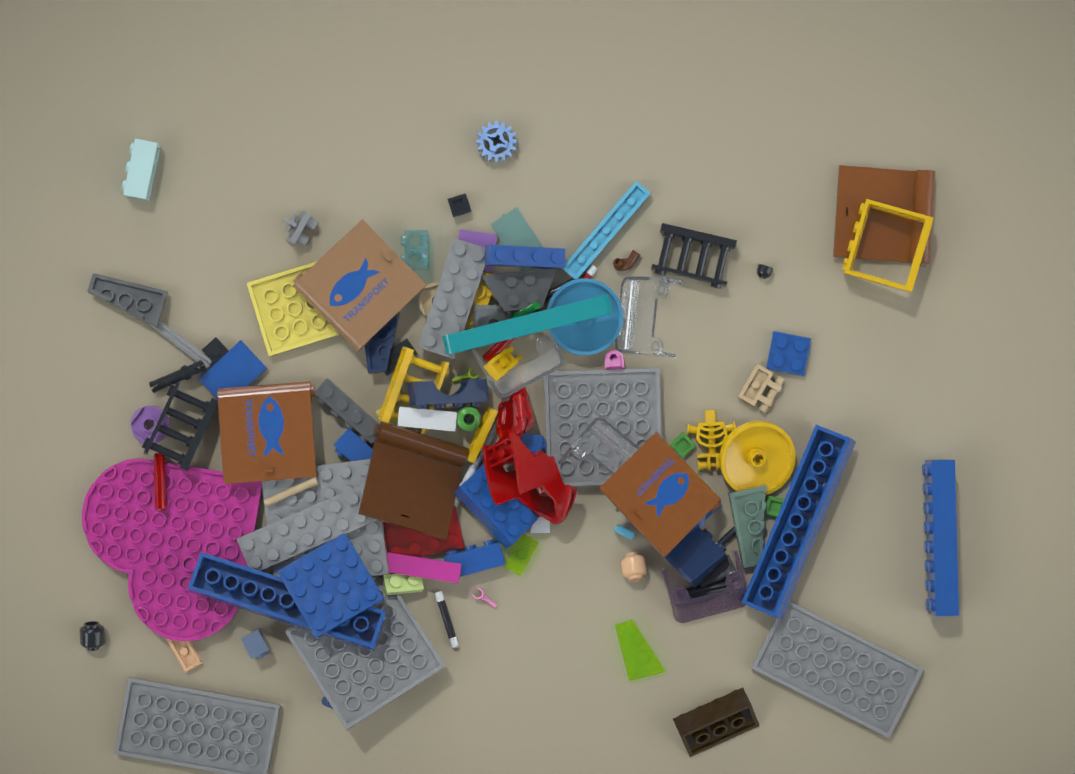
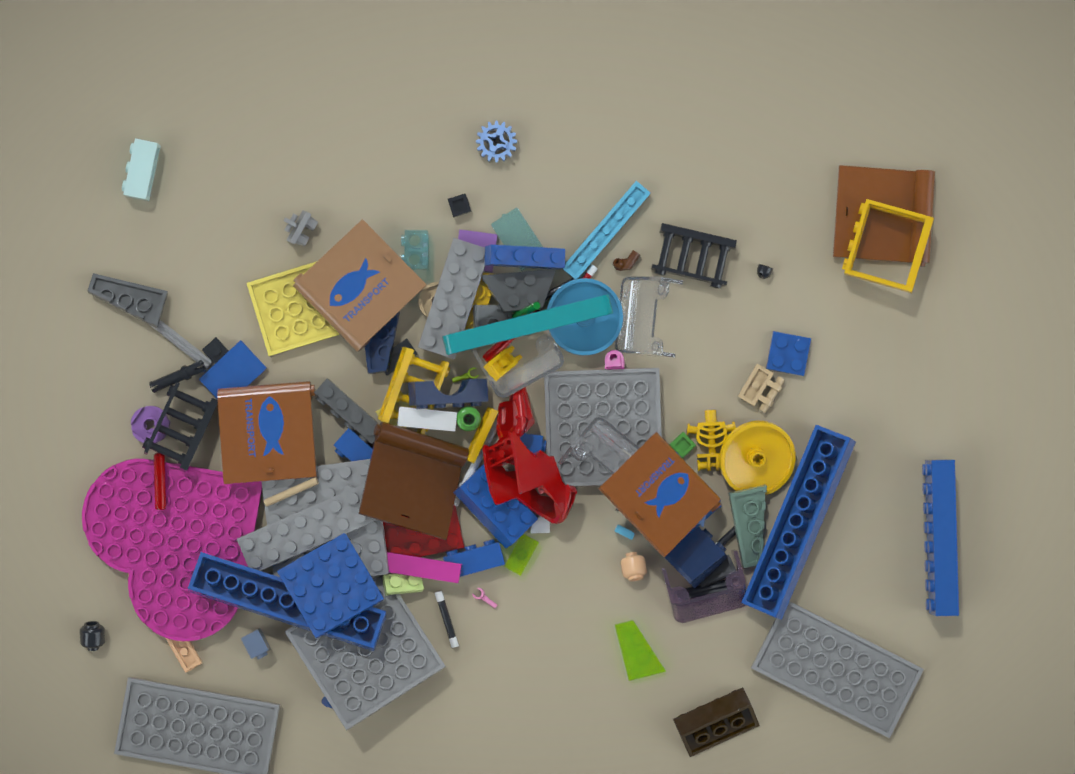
(773, 506): bright green tile -> none

